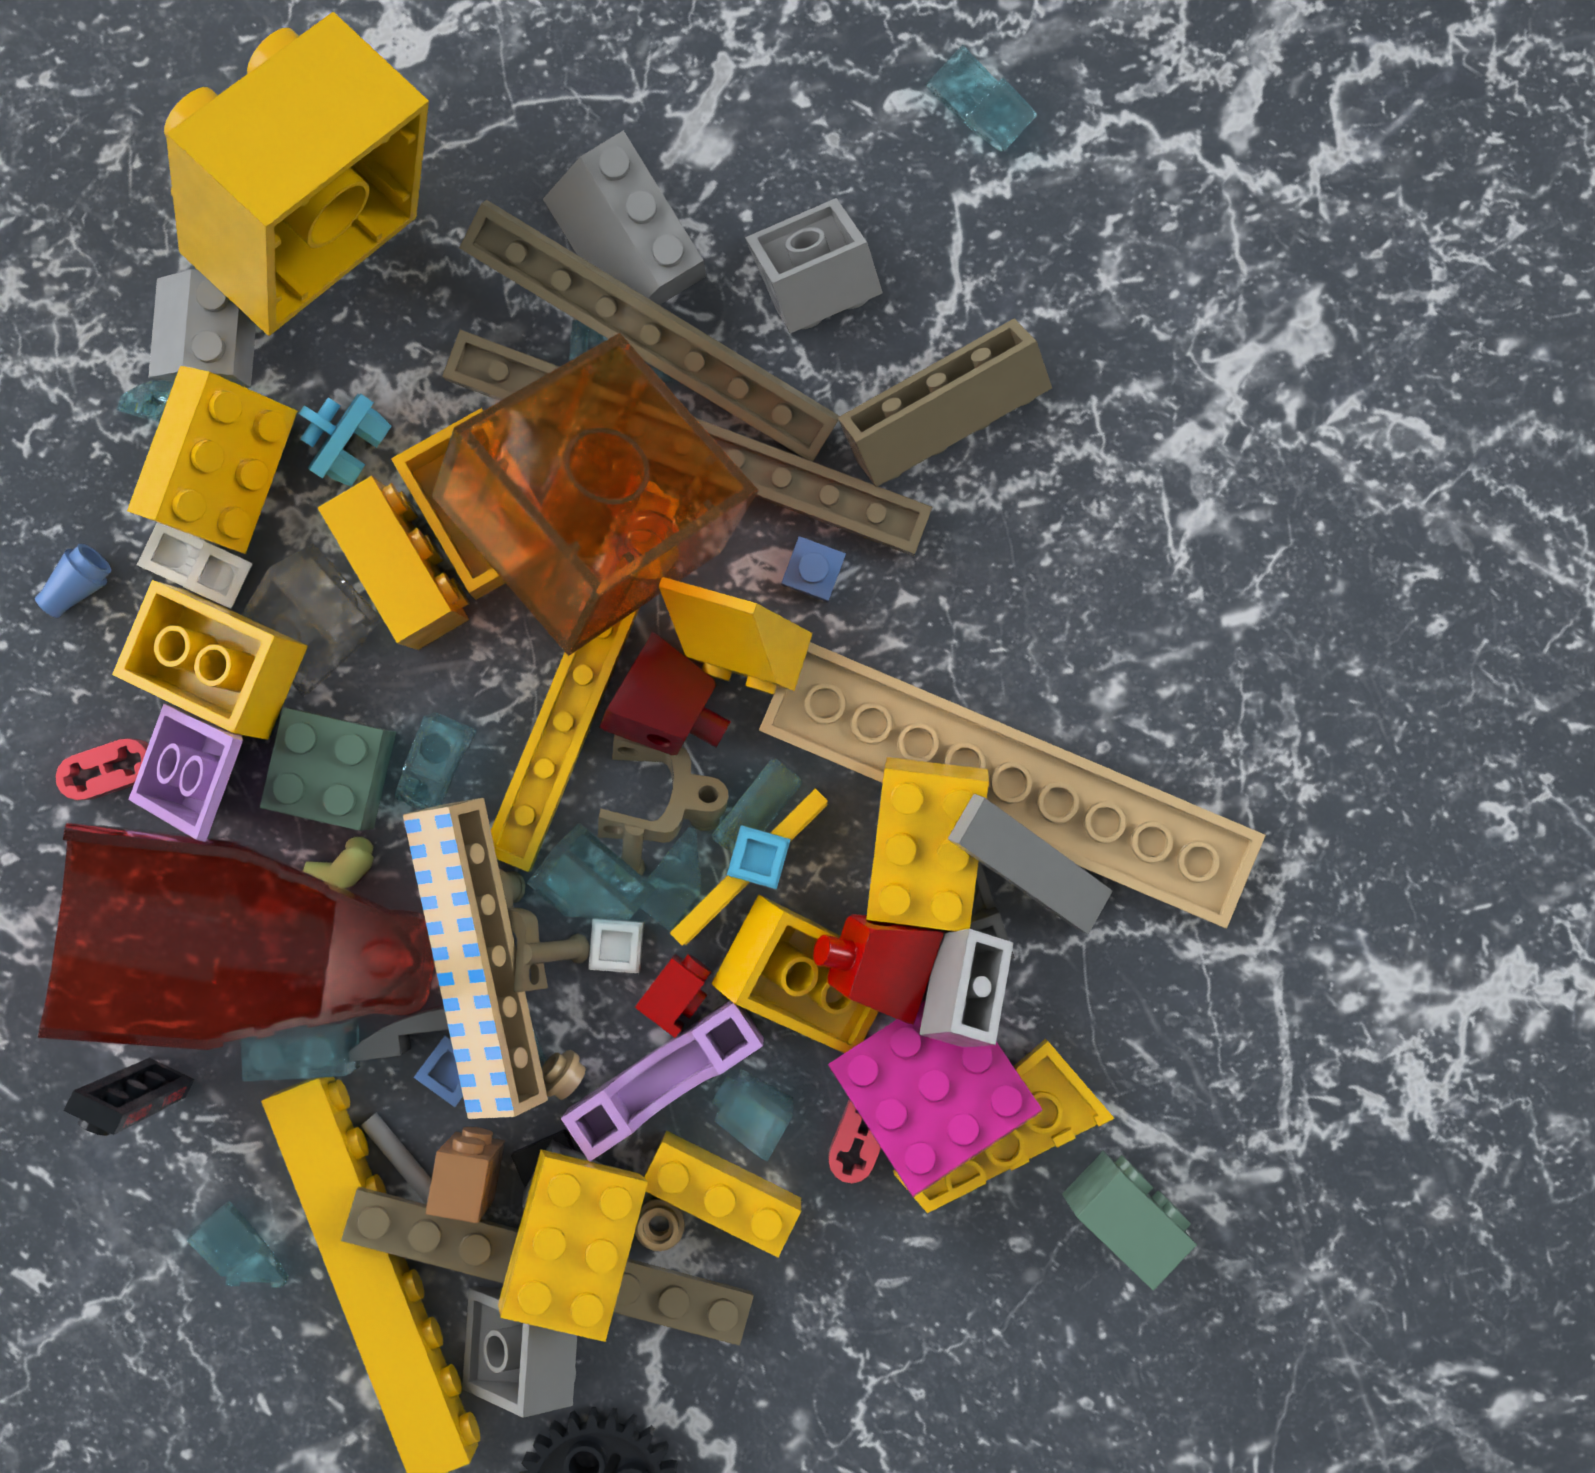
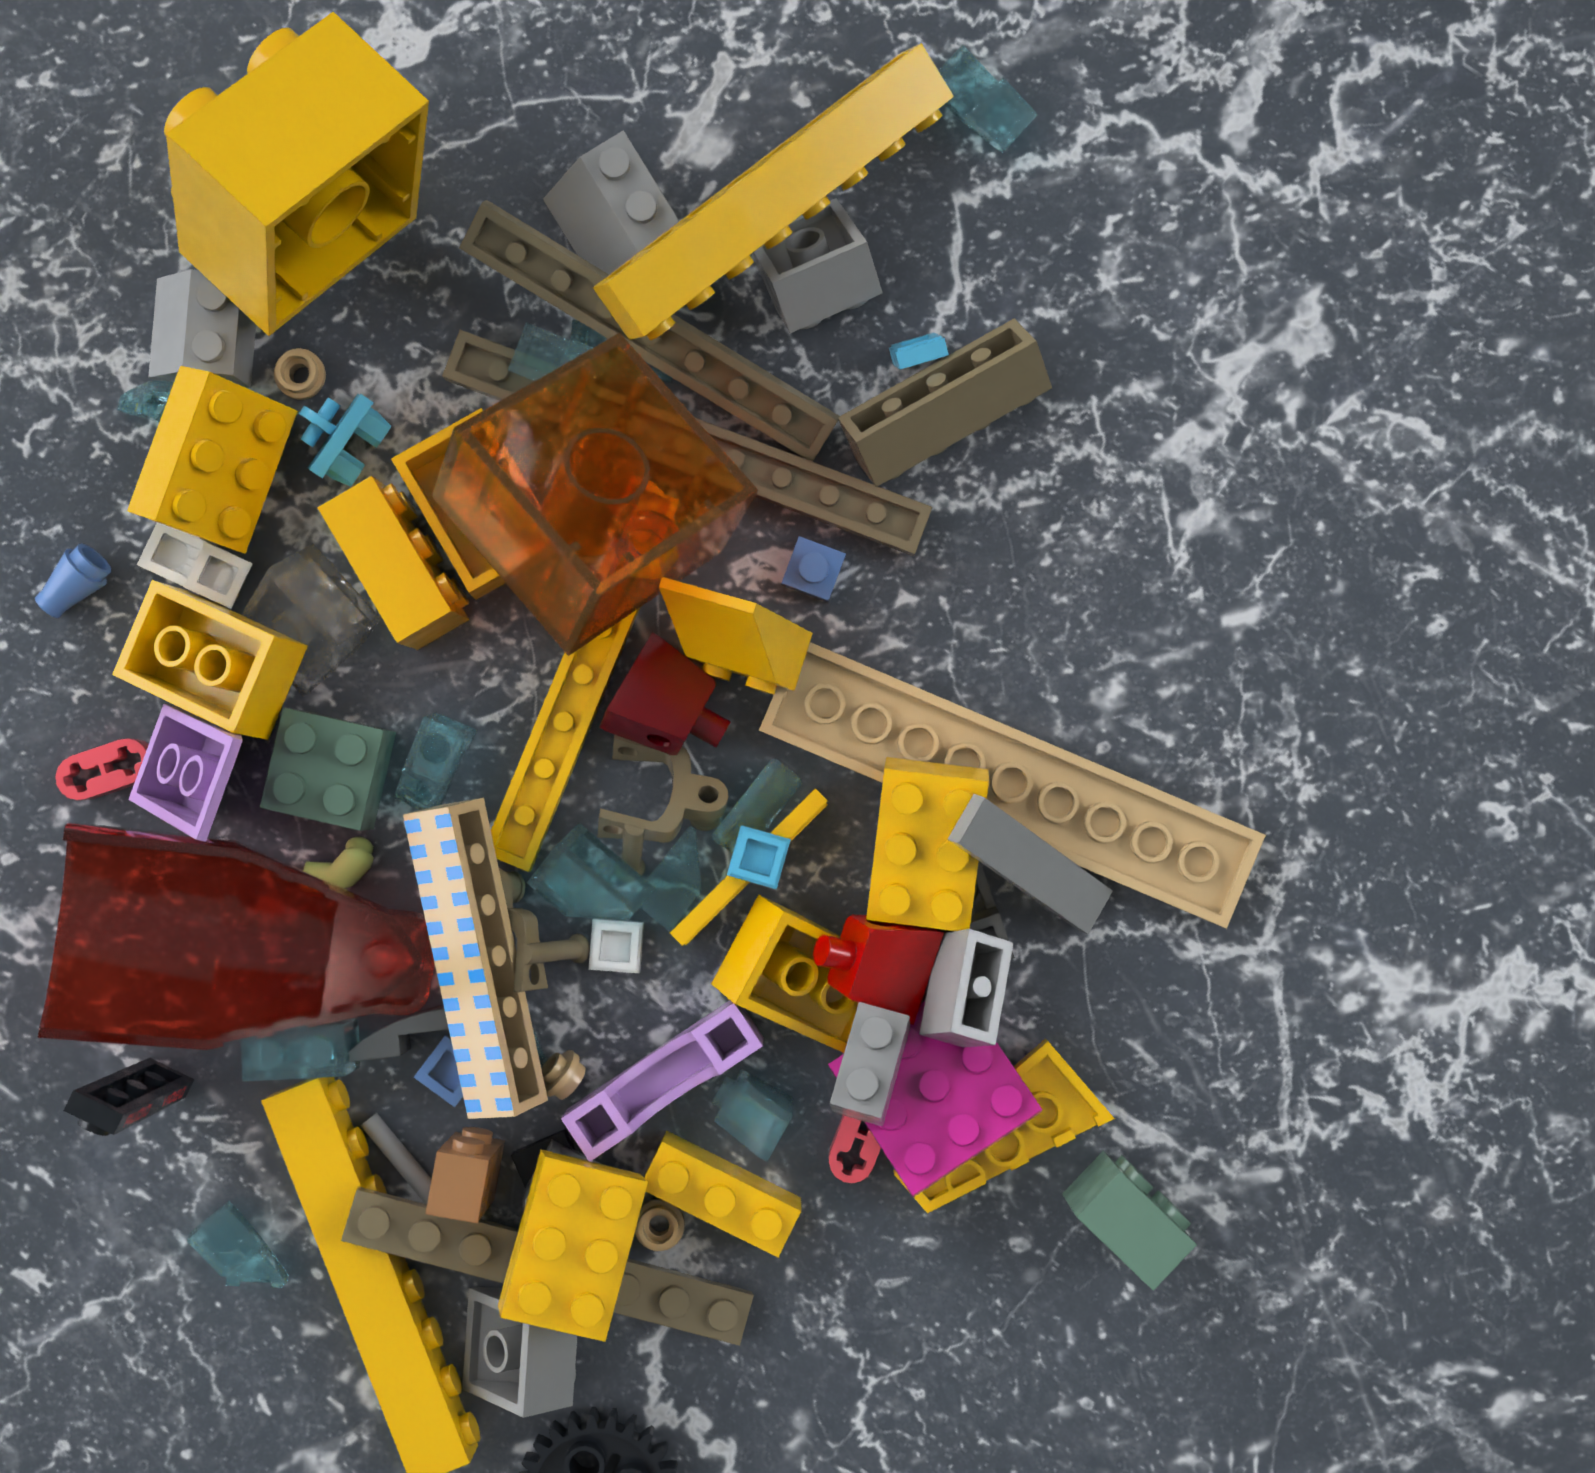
(285, 370): none -> tan plate
(543, 352): none -> clear light blue slope
(674, 993): red brick -> none
(774, 193): none -> yellow brick
(870, 1064): none -> light grey brick
(918, 350): none -> medium azure tile

